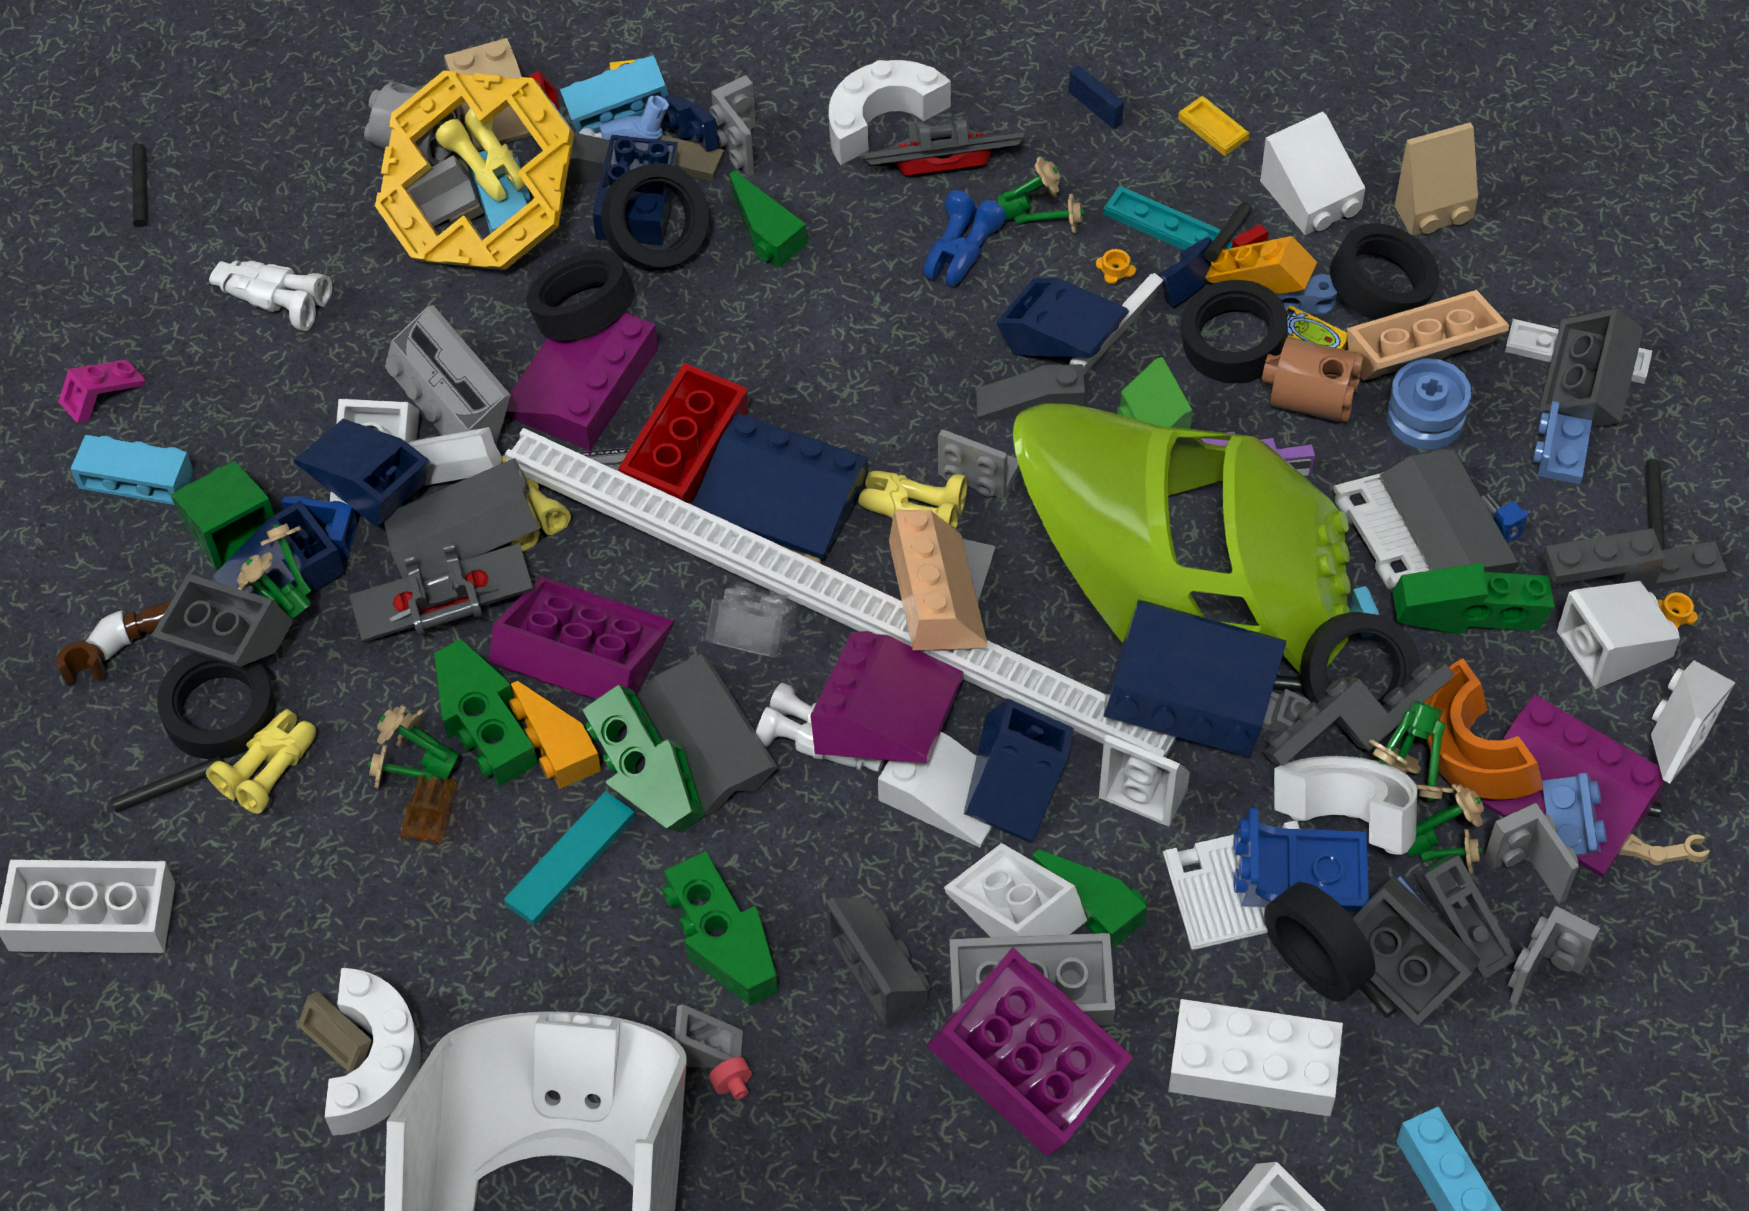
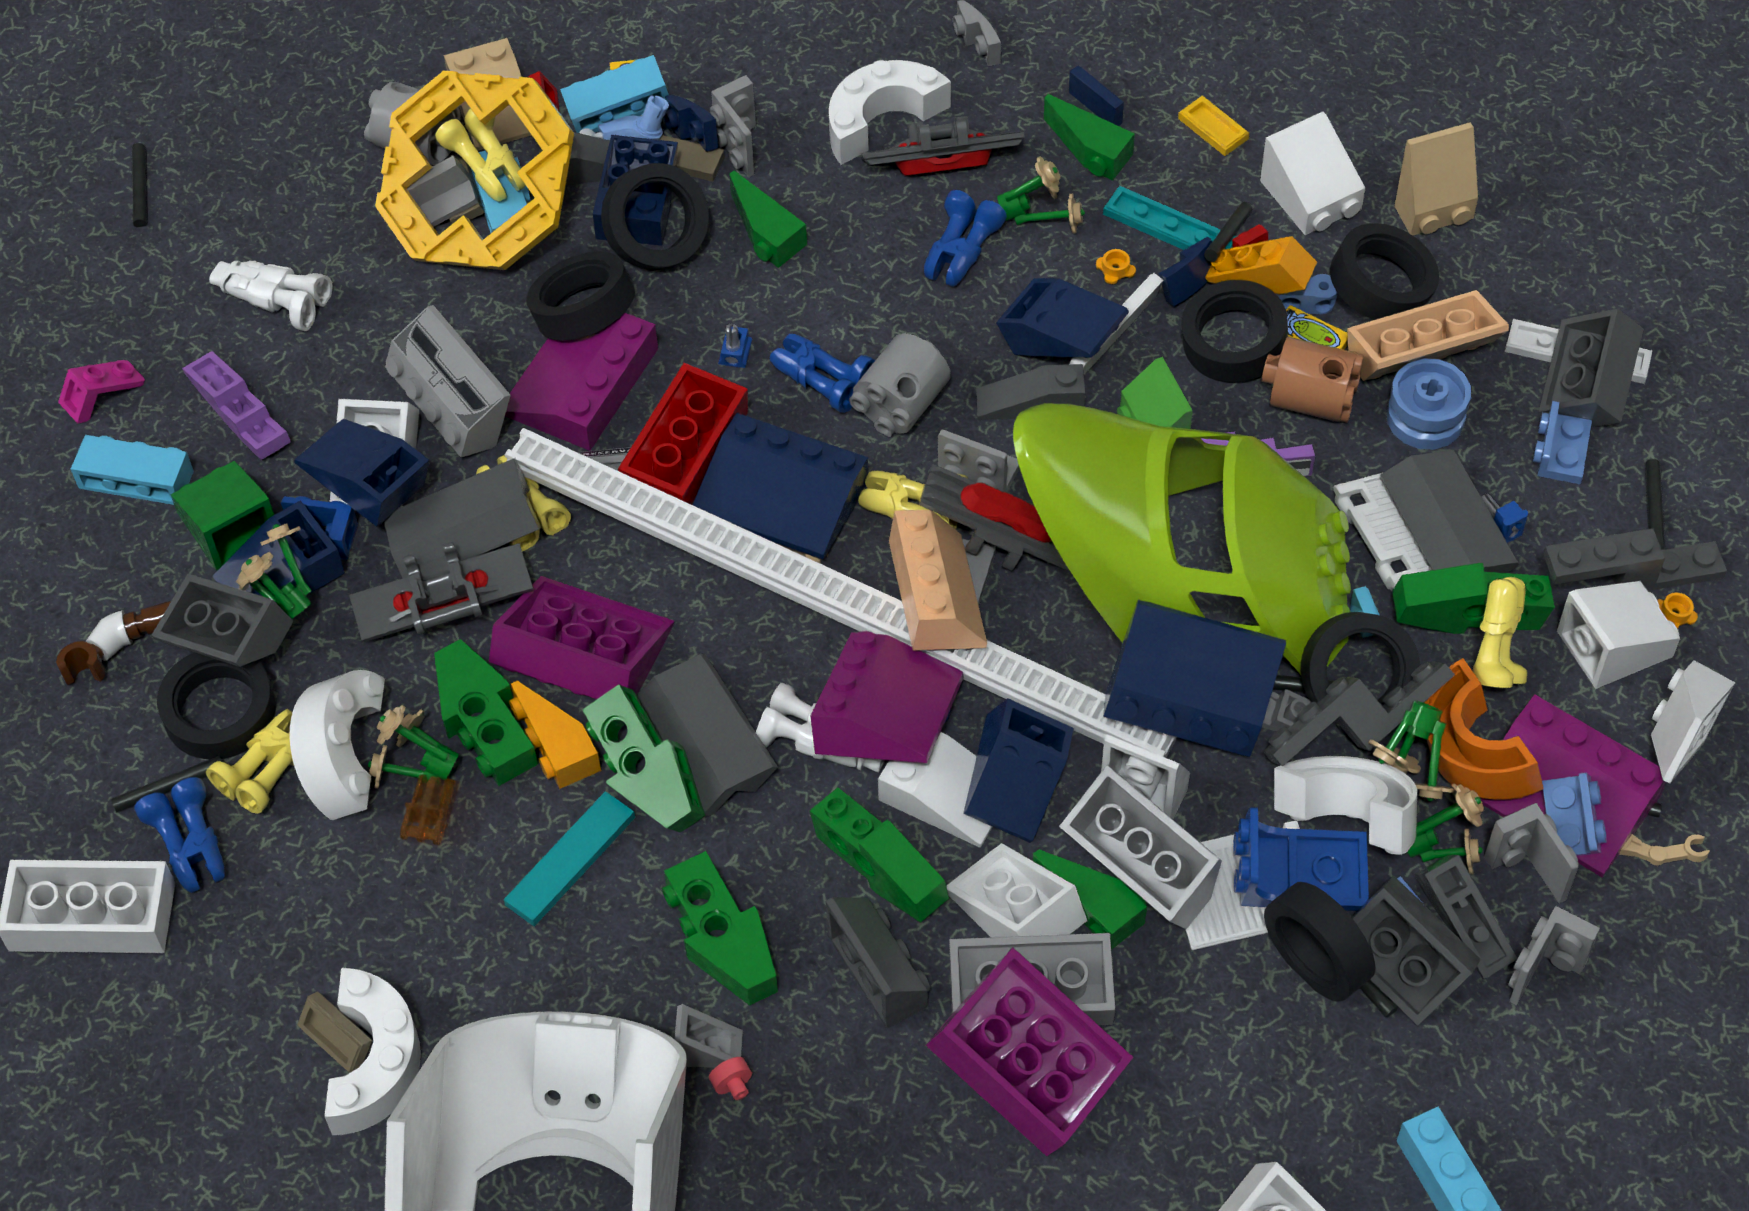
(201, 841): none -> blue piece
(236, 405): none -> medium lavender slope
(323, 743): none -> white brick
(458, 455): white piece -> none
(735, 347): none -> blue piece
(751, 619): clear slope -> none
(799, 363): none -> blue piece
(879, 854): none -> green brick
(901, 384): none -> light grey cylinder
(977, 31): none -> light grey slope
(990, 515): none -> dark grey piece
(1092, 140): none -> green slope
(1144, 847): none -> light grey slope
(1256, 1057): white brick -> none
(1500, 622): none -> light yellow piece

